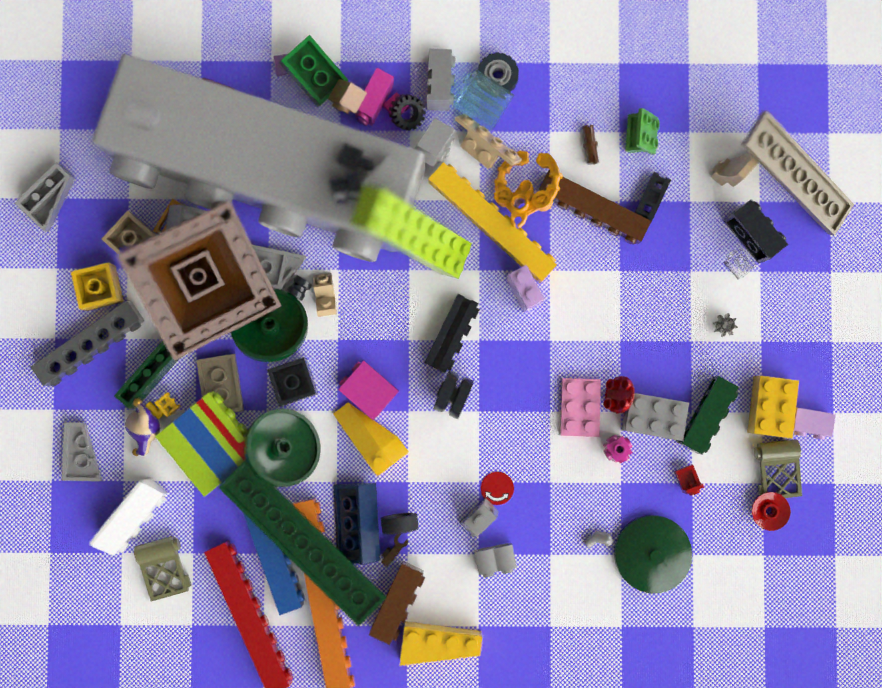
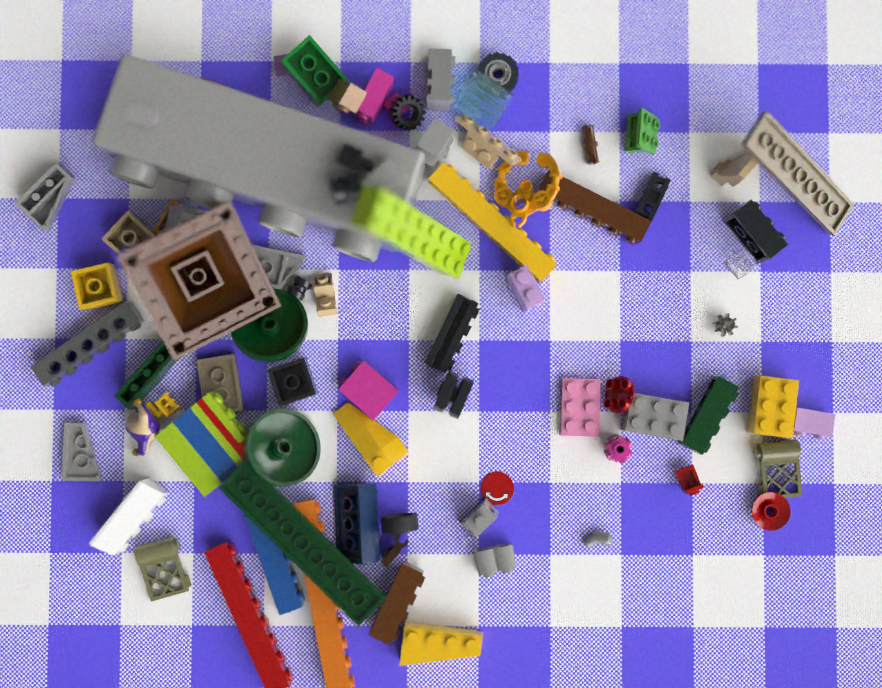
(653, 554): dark green dish -> none

